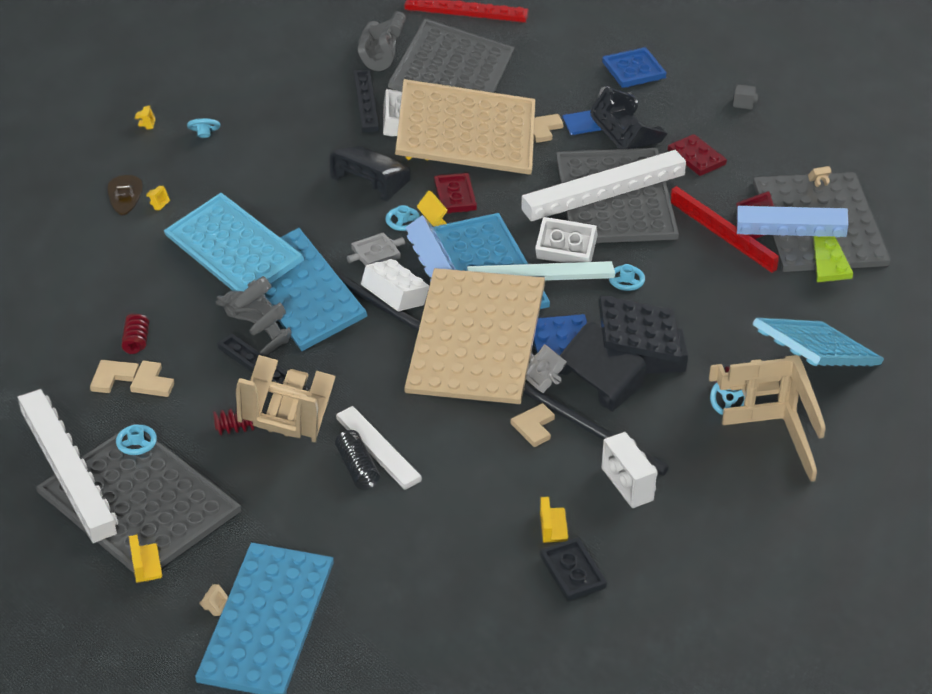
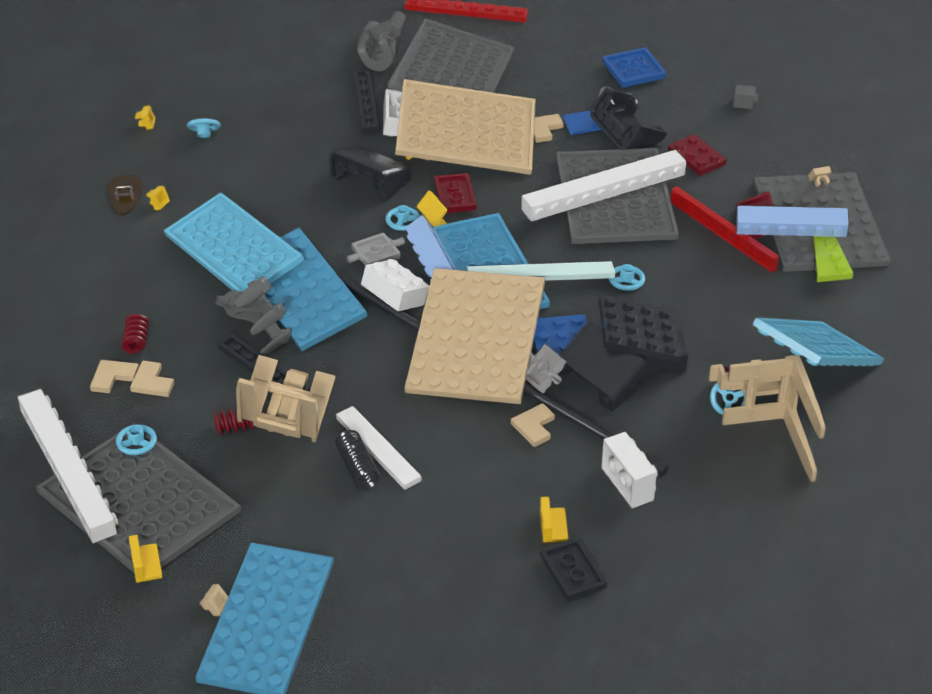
(566, 241): white brick -> none

